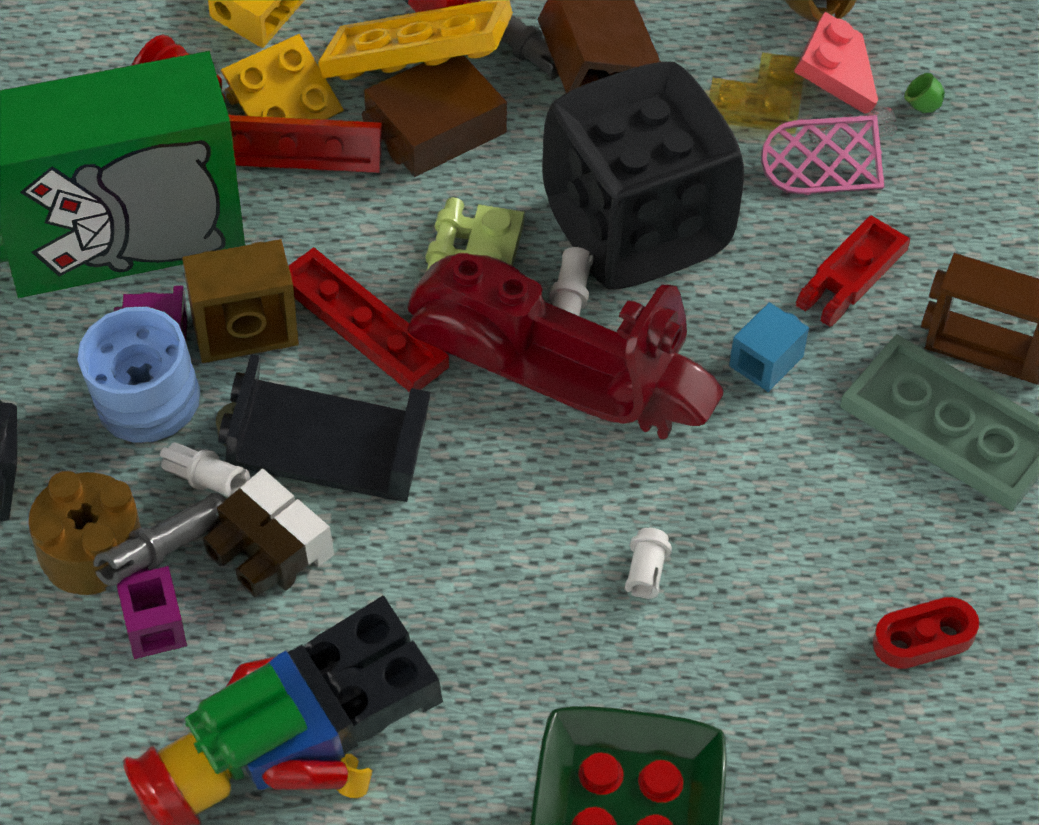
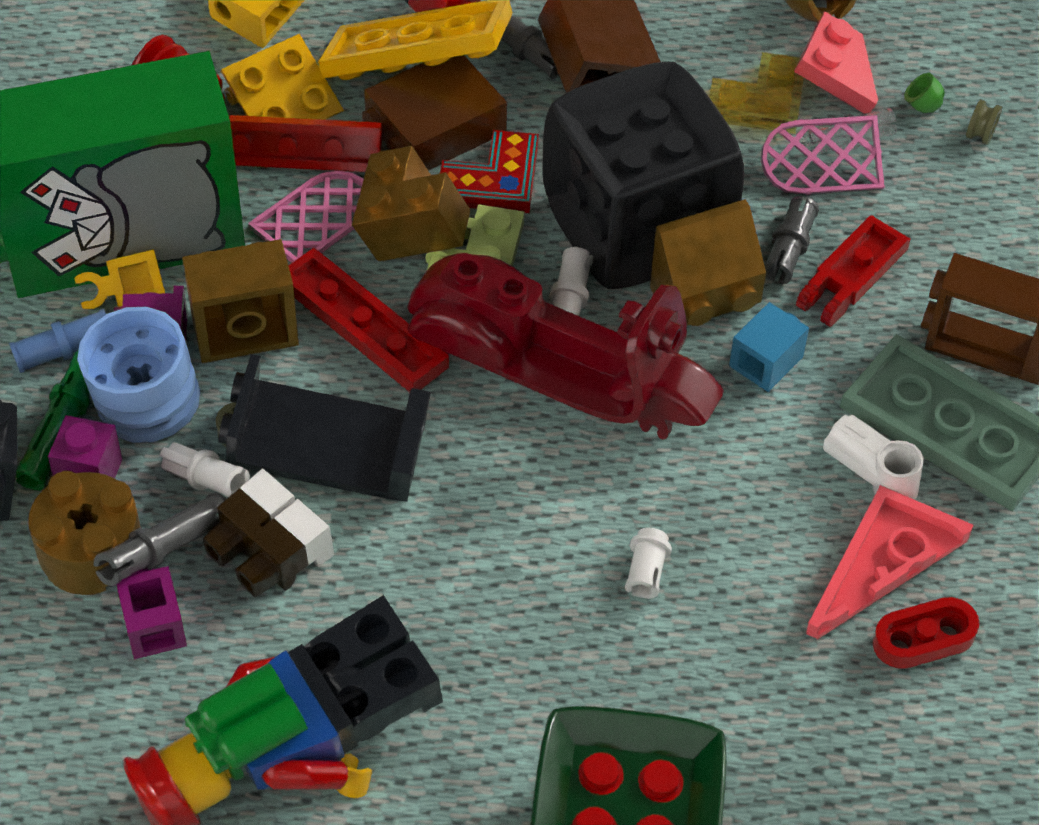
(53, 343): none -> medium blue pin
(66, 398): none -> green pin
(85, 447): none -> magenta brick
(127, 275): none -> yellow plate
(305, 189): none -> bright pink window
(407, 208): none -> pearl gold brick
(506, 178): none -> red tile
(711, 261): none -> pearl gold slope
(791, 239): none -> dark grey pin
(875, 457): none -> white piece
(887, 550): none -> coral wing
(984, 121): none -> olive bush

